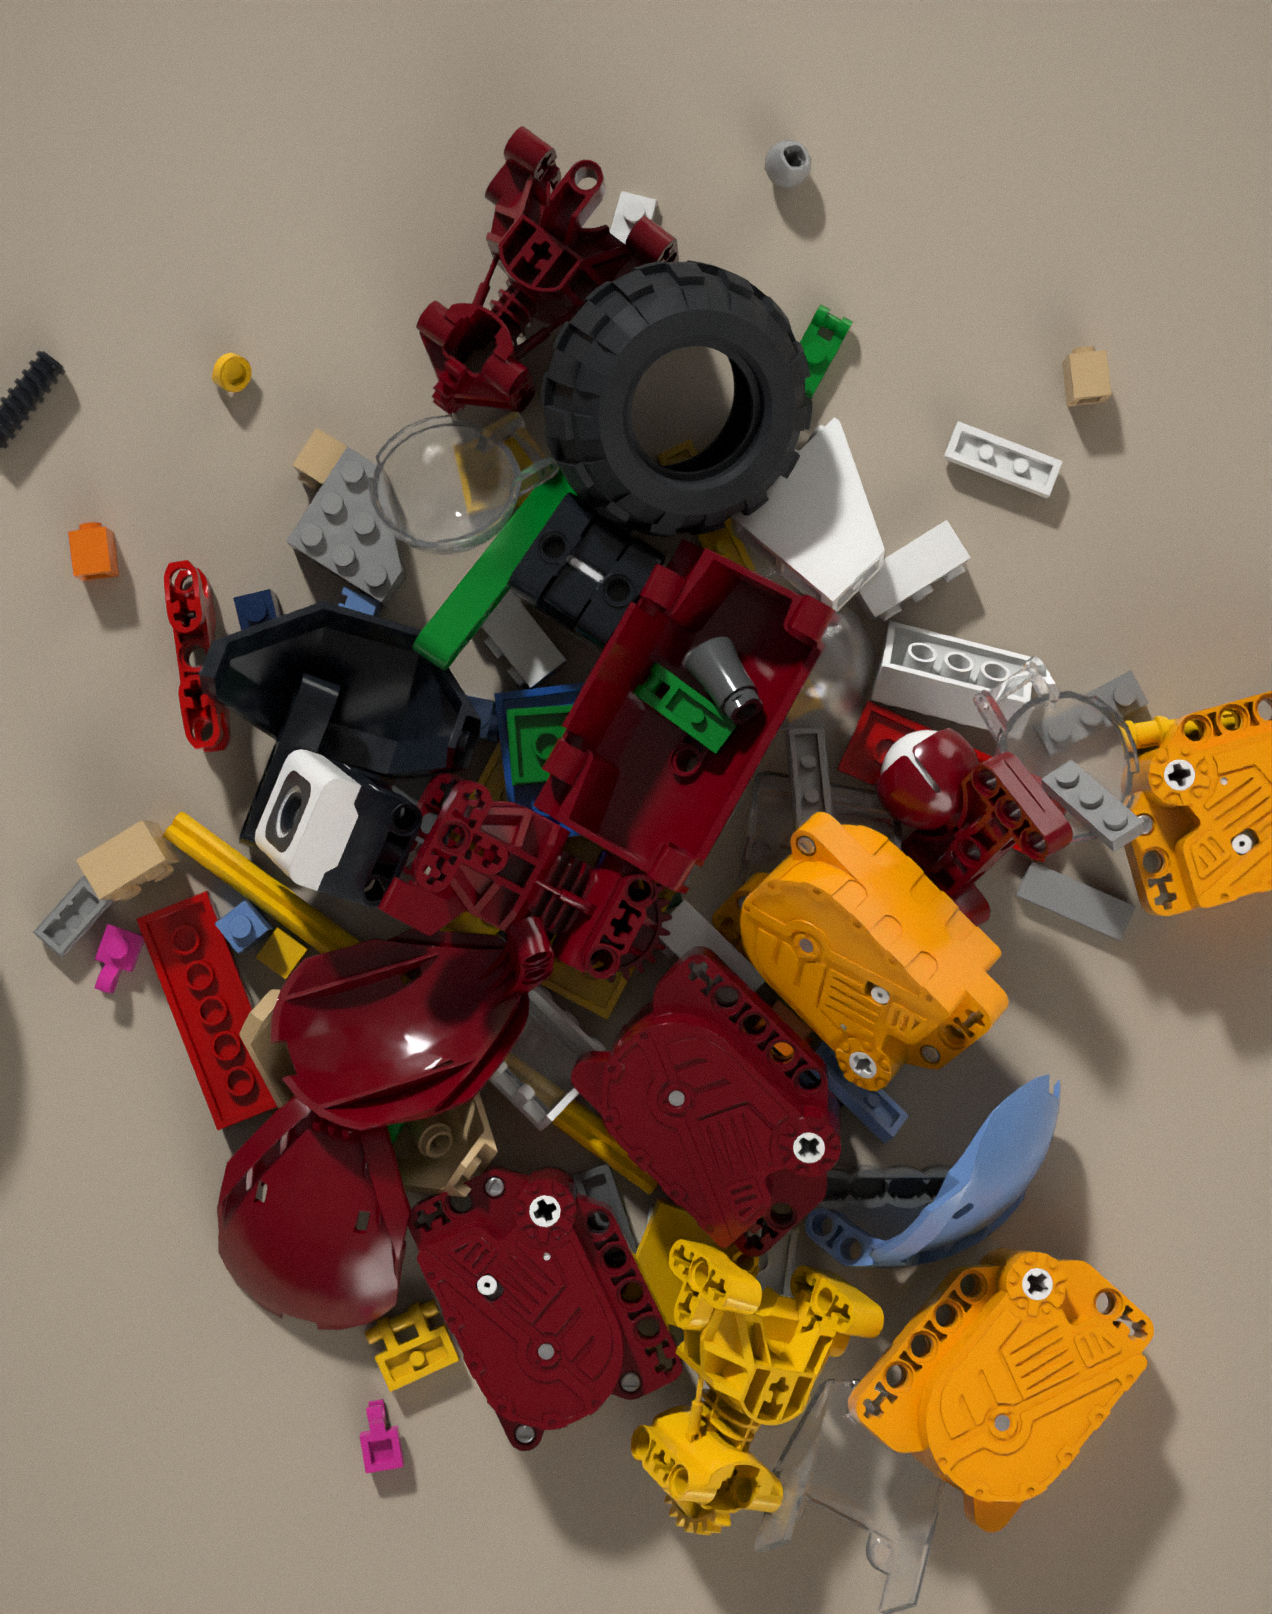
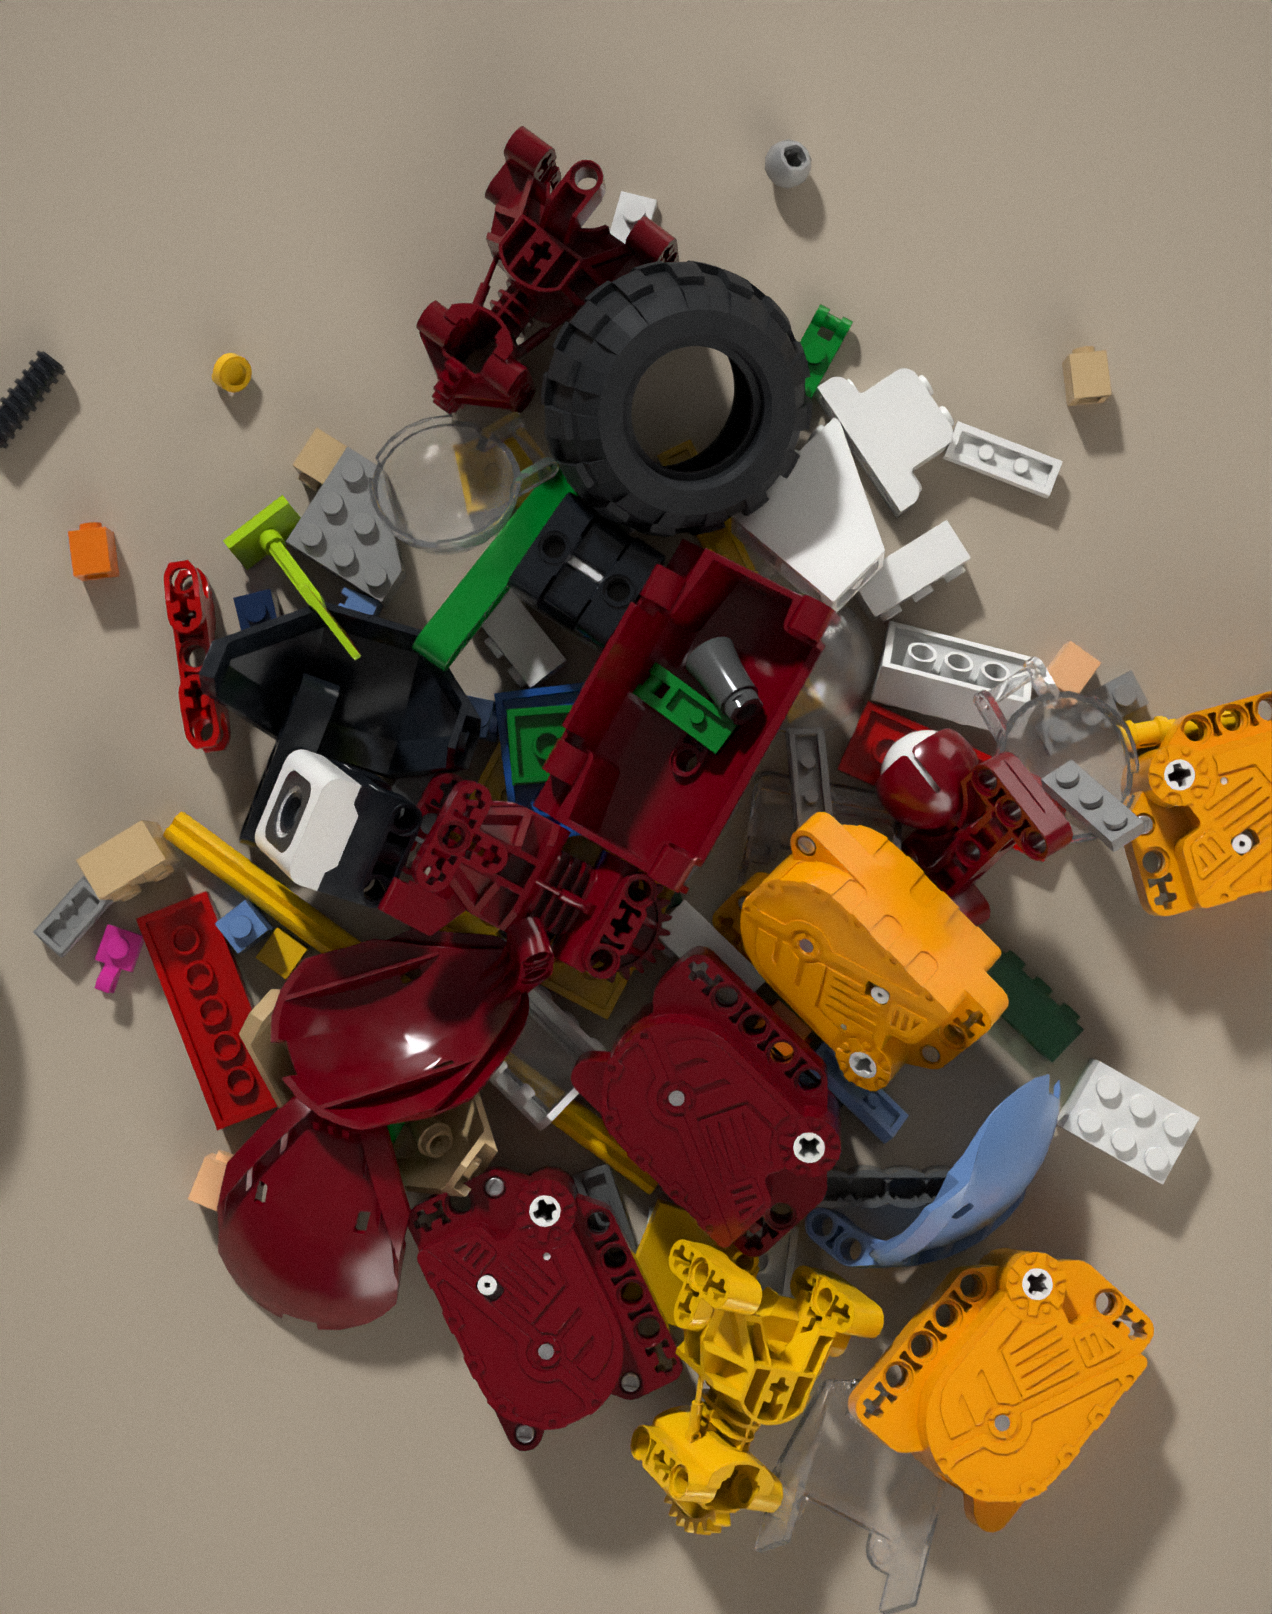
(209, 1180): none -> light nougat brick
(267, 535): none -> lime piece
(381, 1444): dark pink plate -> none
(418, 1355): yellow plate -> none
(890, 430): none -> white brick
(1032, 1010): none -> clear green brick
(1072, 668): none -> light nougat brick
(1075, 901): light grey tile -> none
(1127, 1120): none -> white brick

